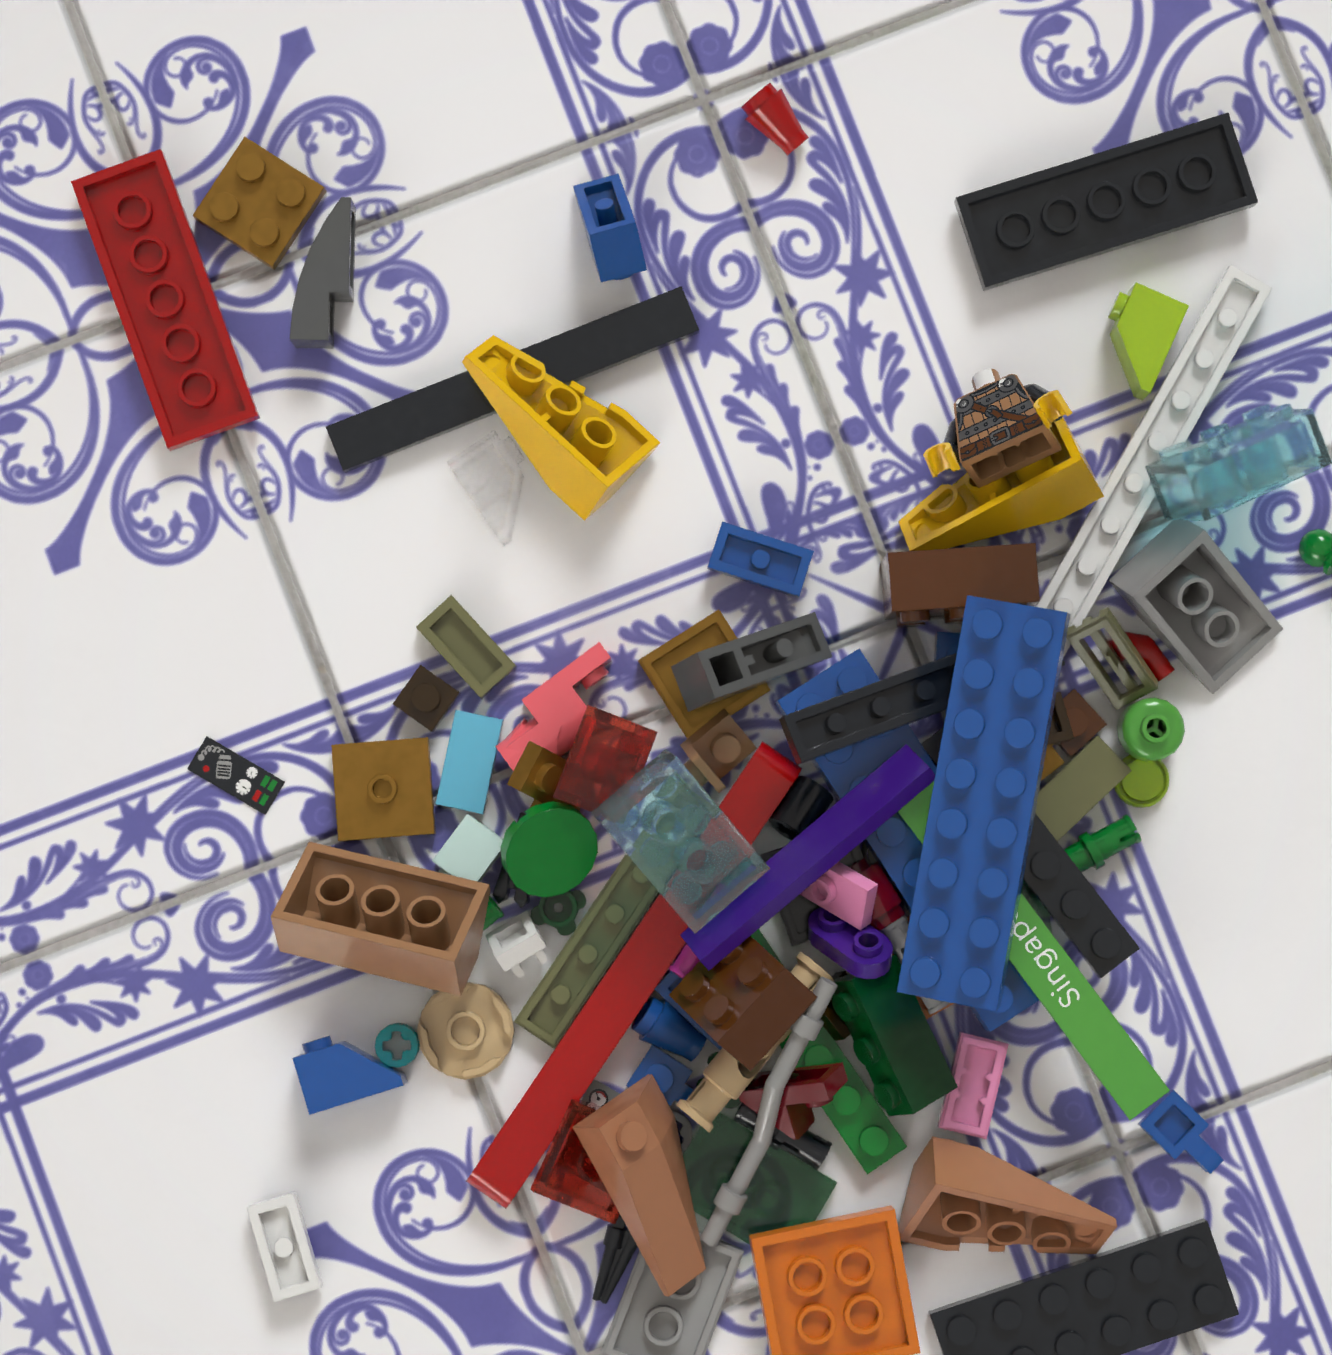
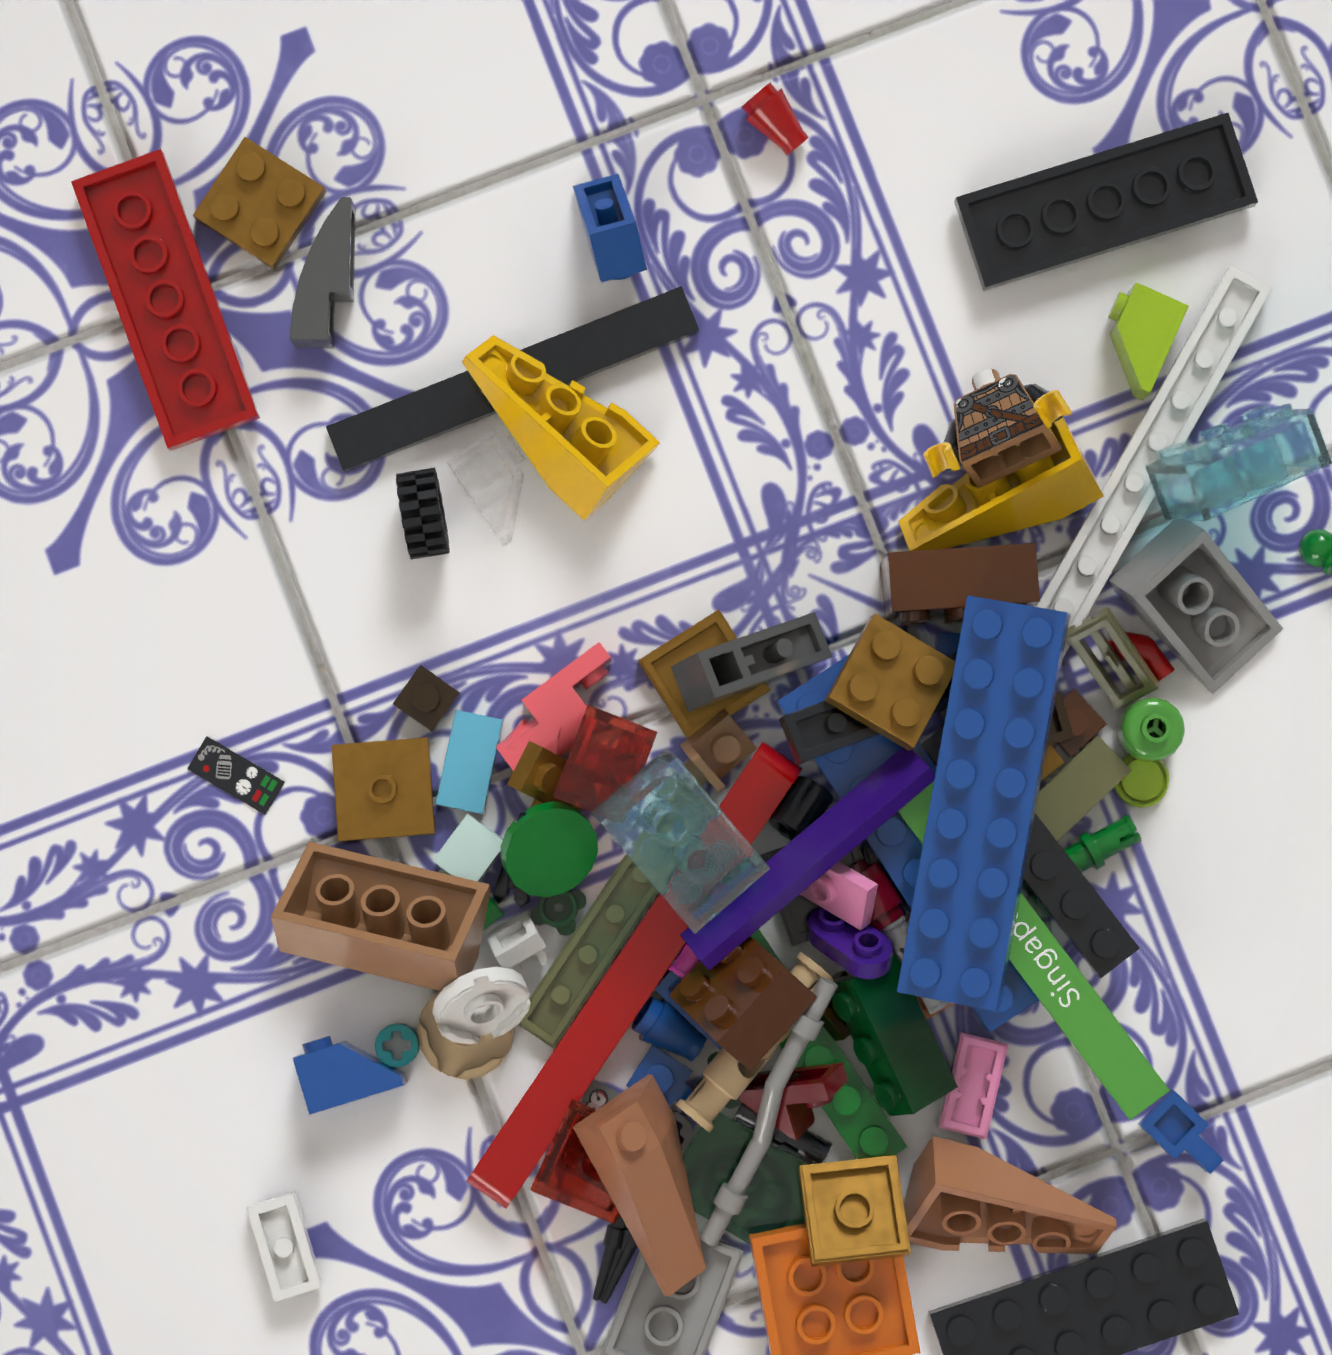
(422, 513): none -> black tyre
(466, 646): olive tile -> none
(497, 988): none -> white tile
(760, 559): blue plate -> none
(854, 1210): none -> pearl gold tile
(891, 682): none -> pearl gold plate

